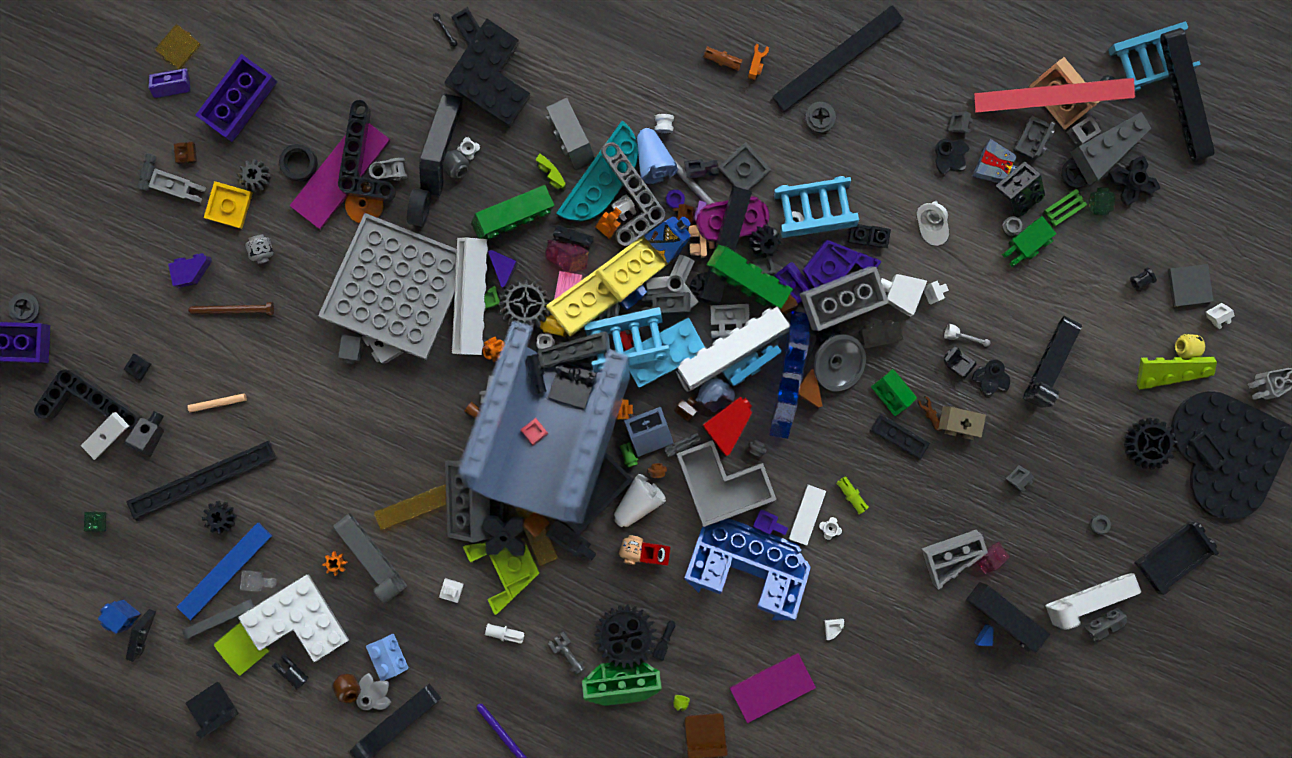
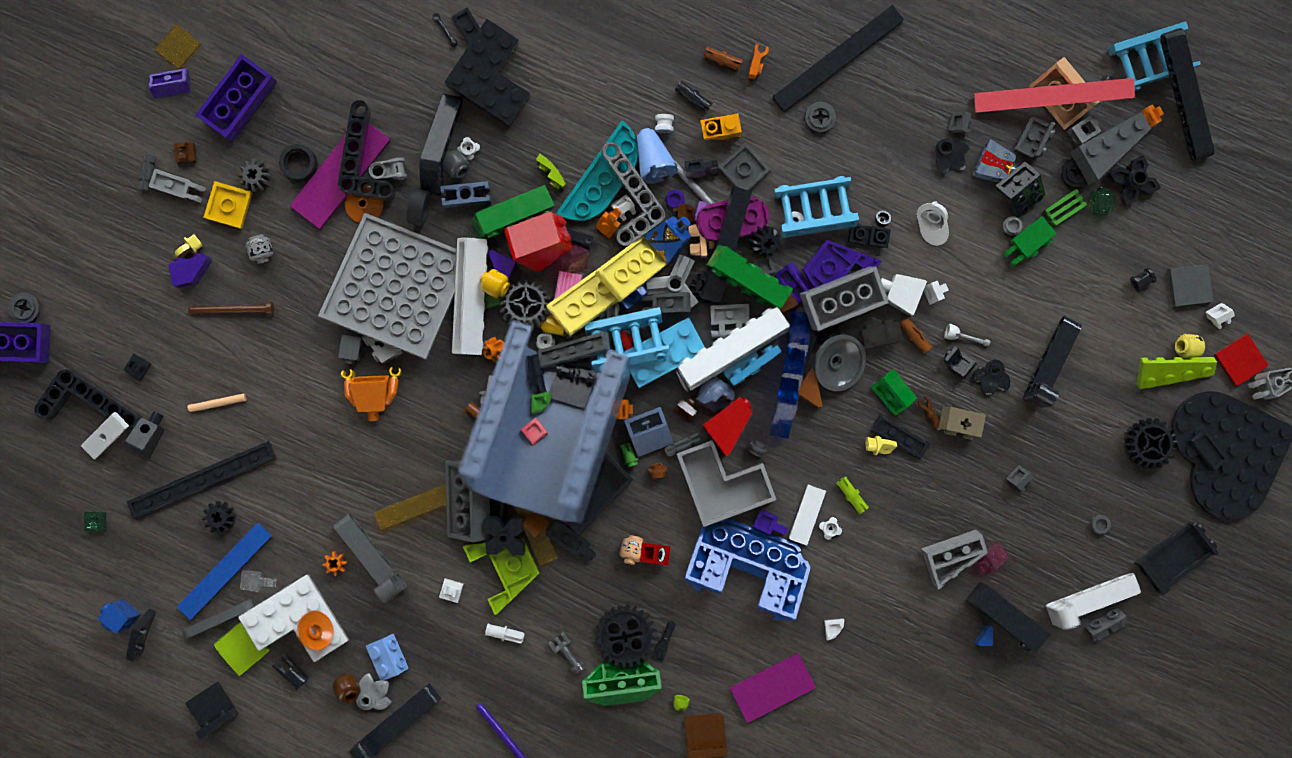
(191, 245): none -> light yellow piece
(322, 630): none -> orange dish
(371, 392): none -> orange torso
(459, 189): none -> sand blue piece
(494, 283): none -> yellow head
(539, 240): none -> slope
(540, 402): none -> bright green tile
(570, 133): wedge -> none
(638, 501): white cone -> none
(693, 96): none -> black pin
(721, 127): none -> light orange slope
(880, 445): none -> light yellow piece
(887, 218): none -> black hinge
(915, 335): none -> dark orange pin
(1152, 114): none -> orange gear
(1241, 360): none -> red tile

